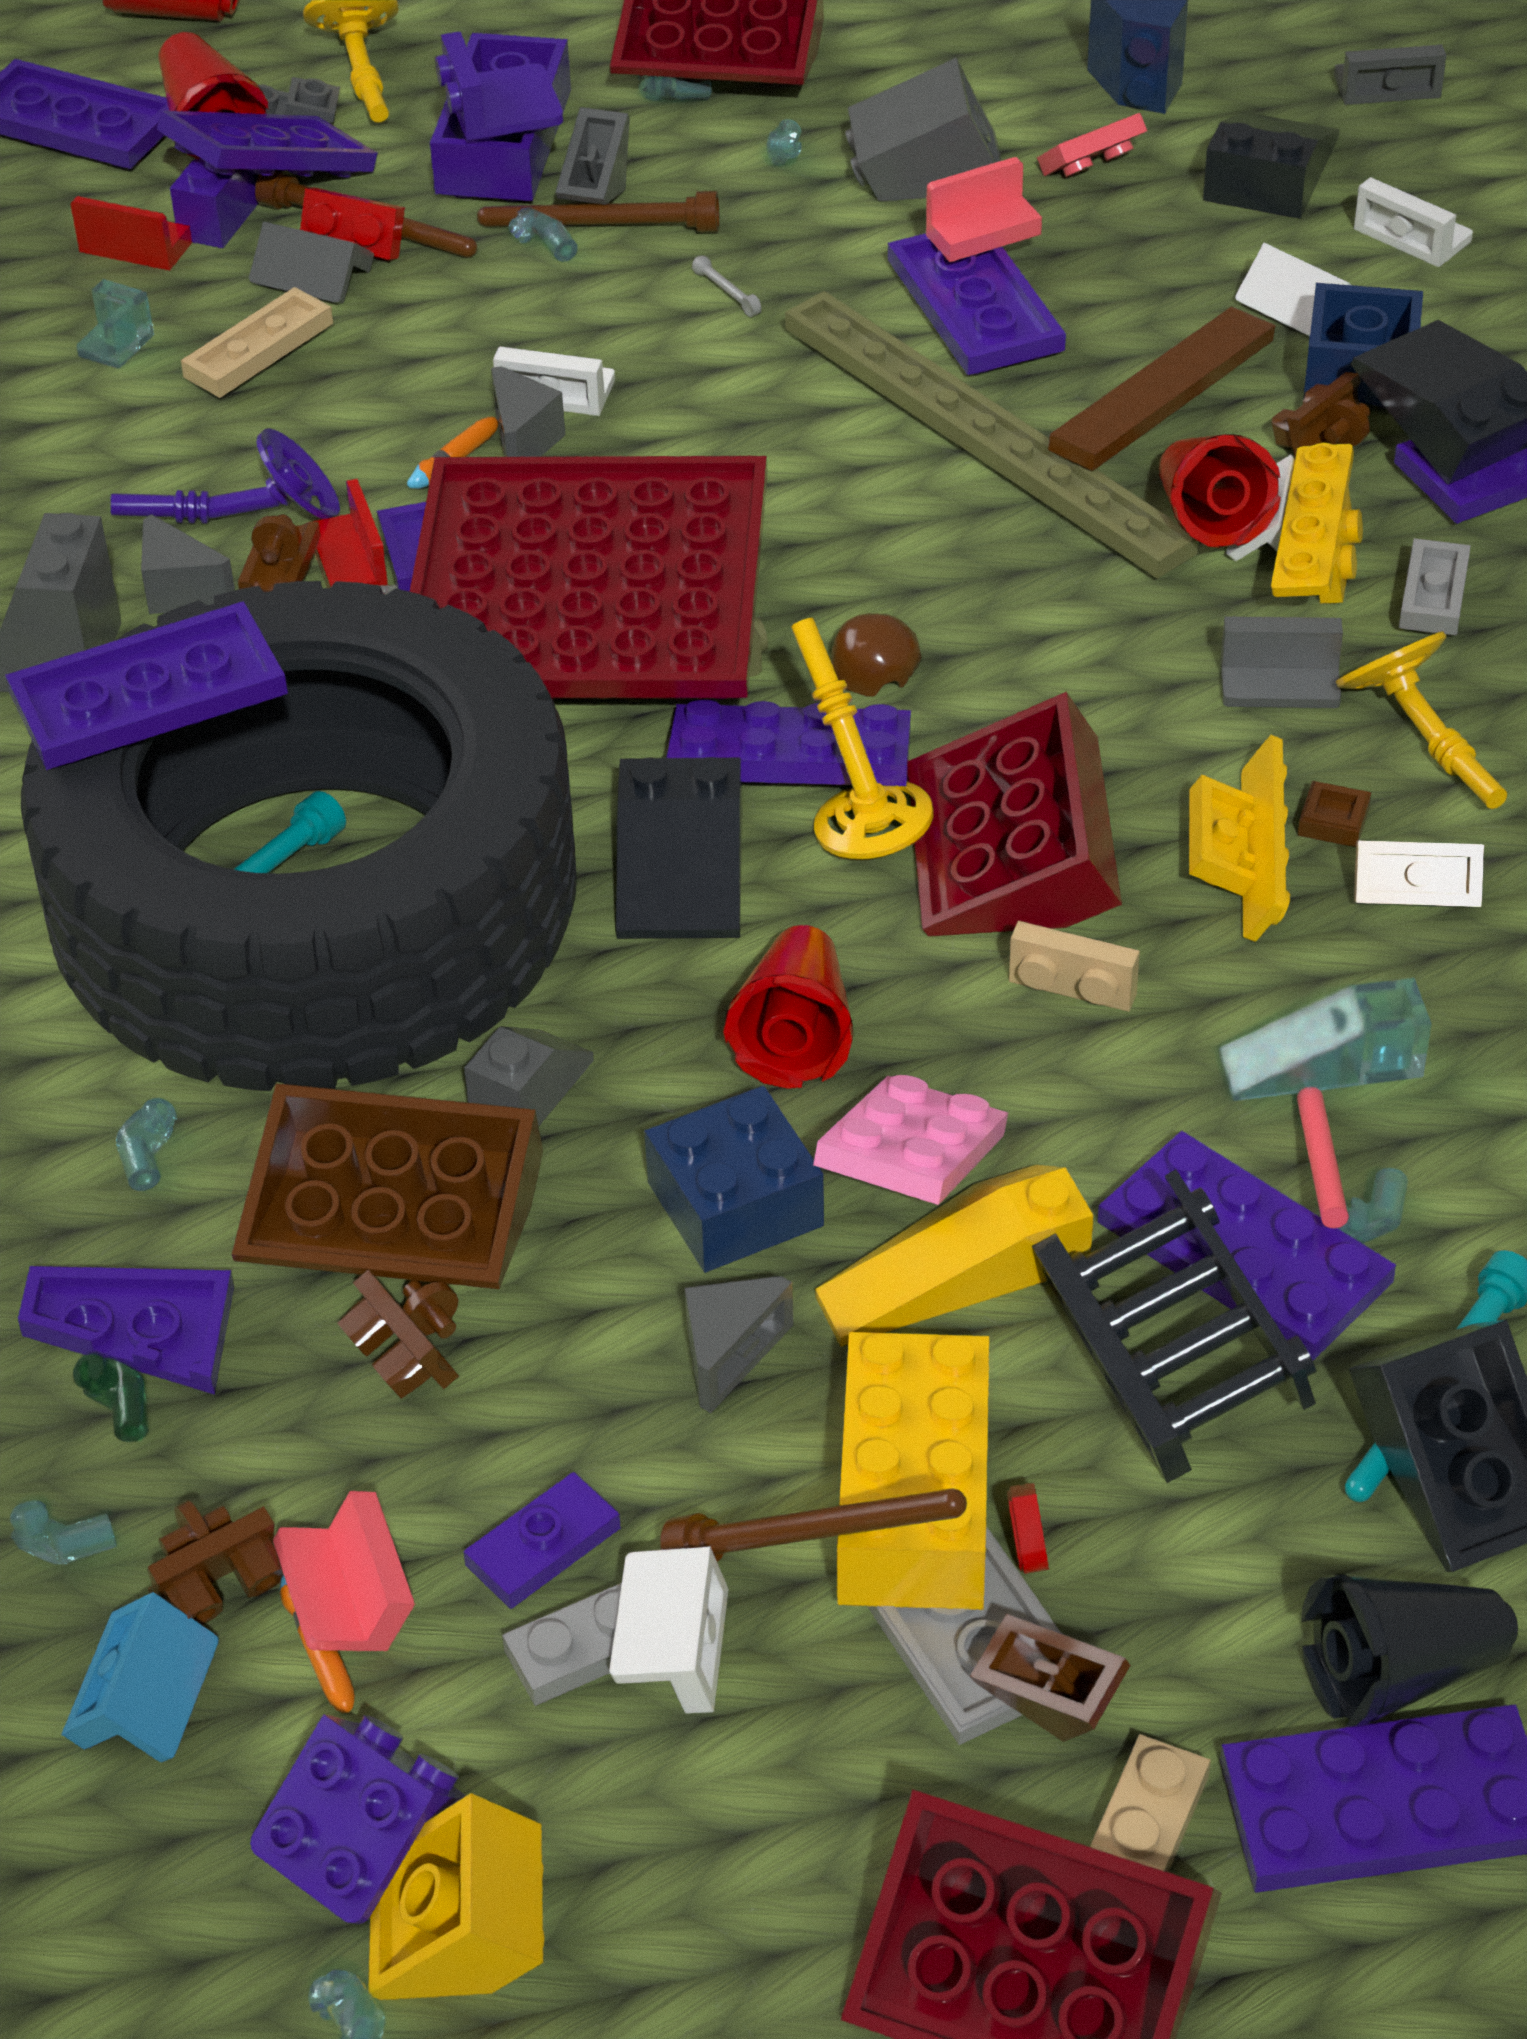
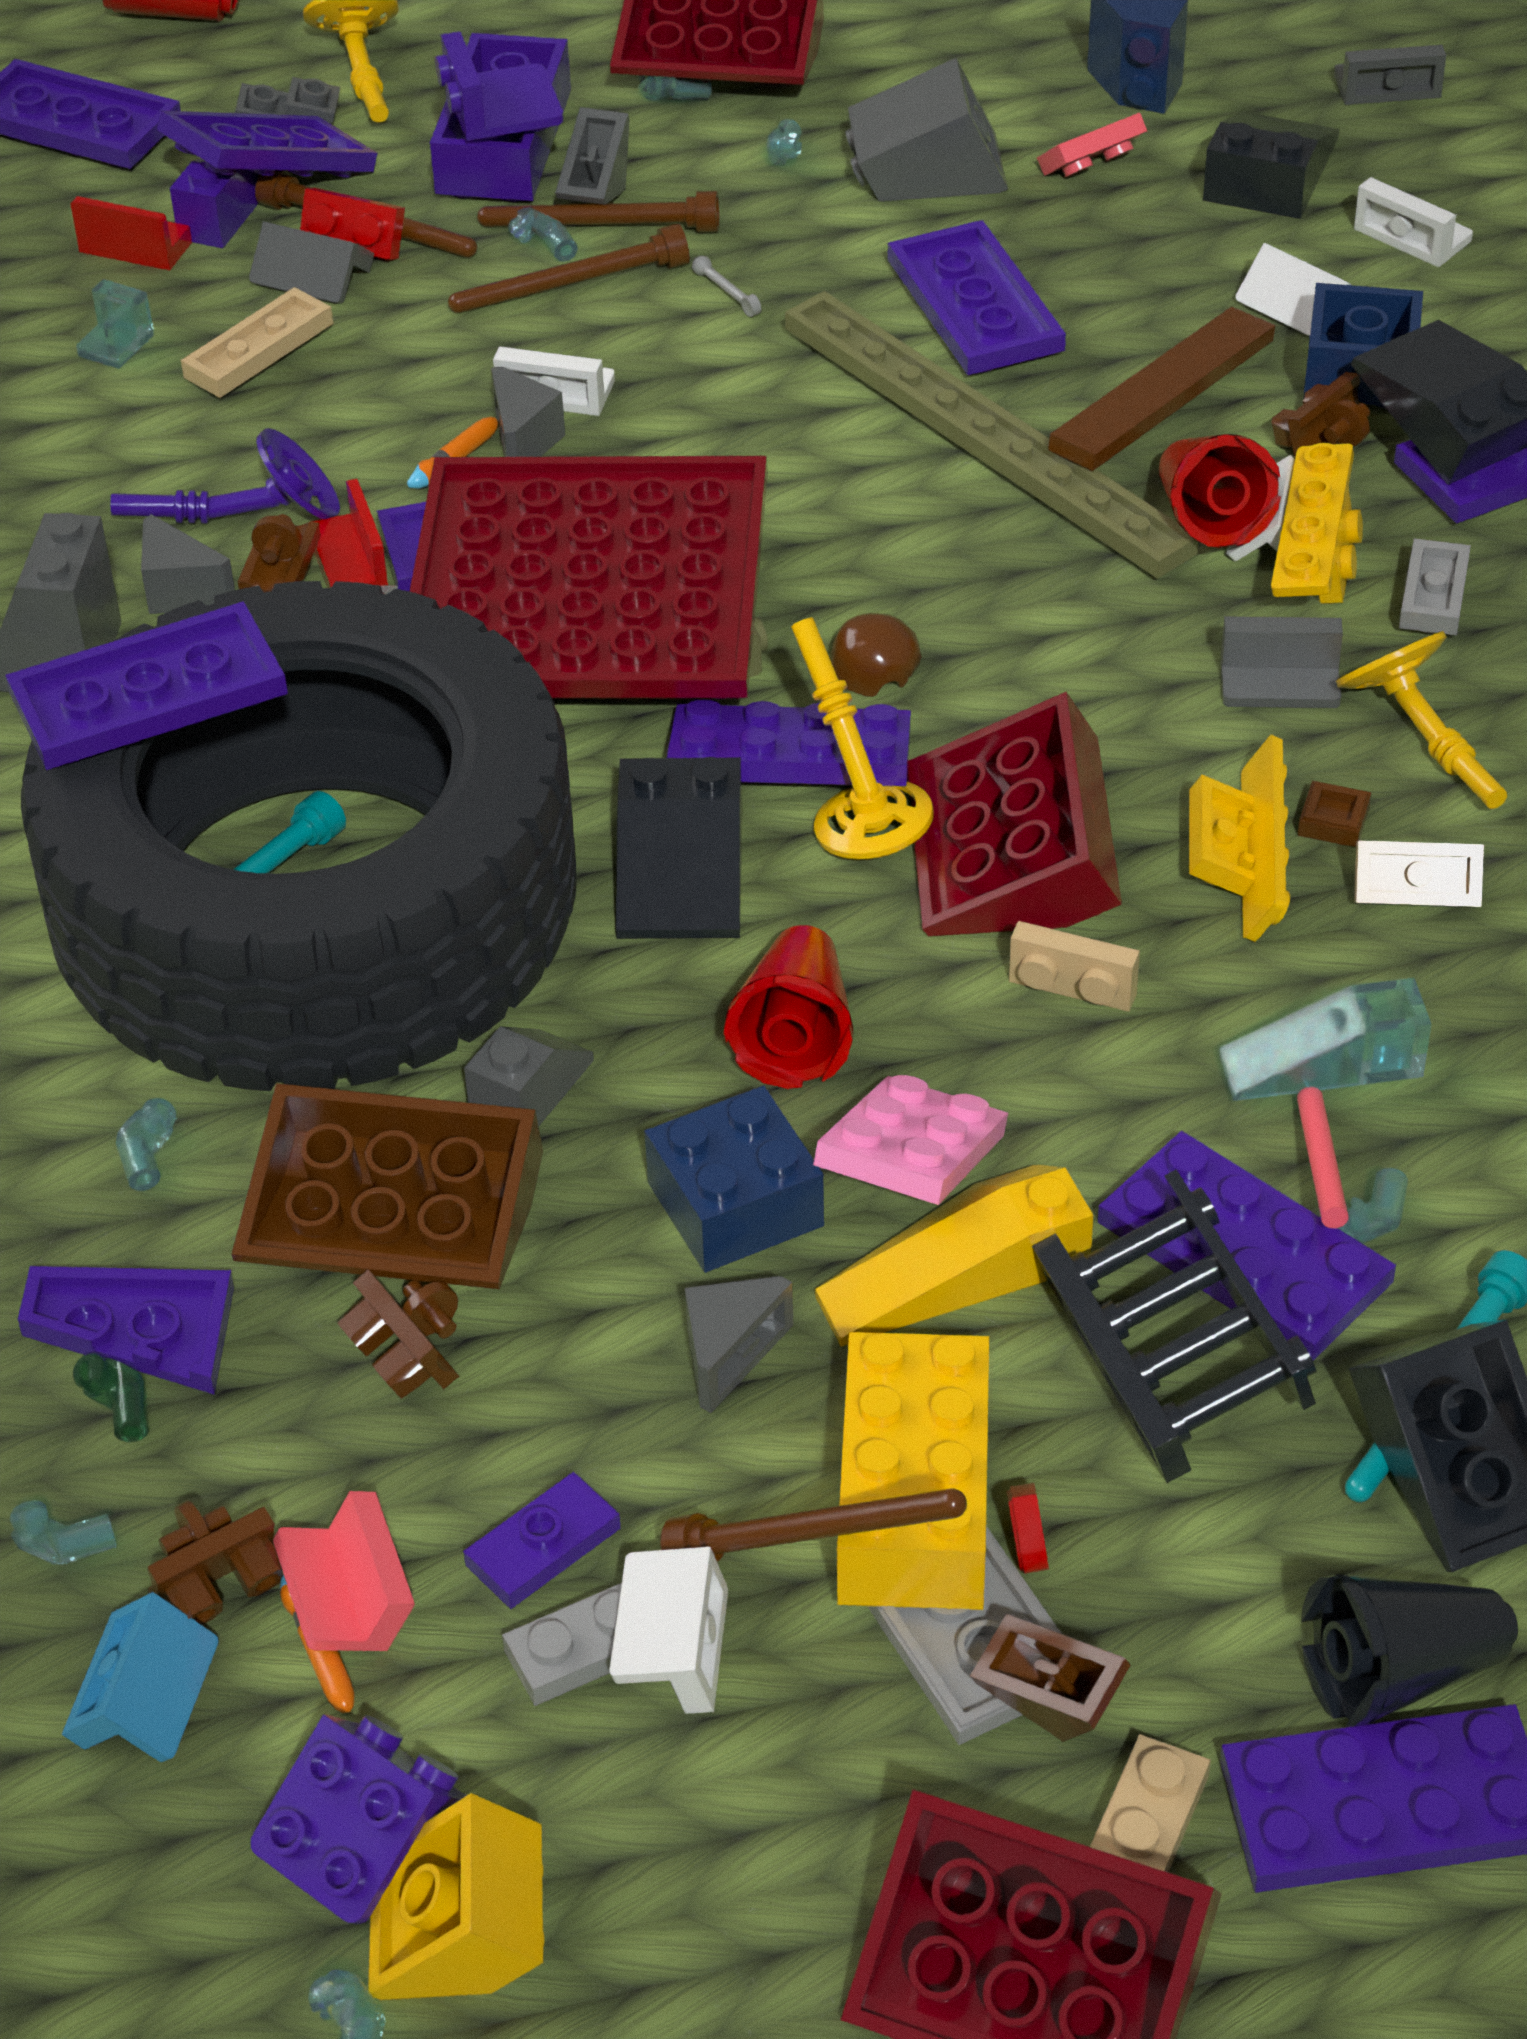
(204, 80): red cone -> none
(665, 248): none -> reddish brown piece
(980, 210): coral panel -> none

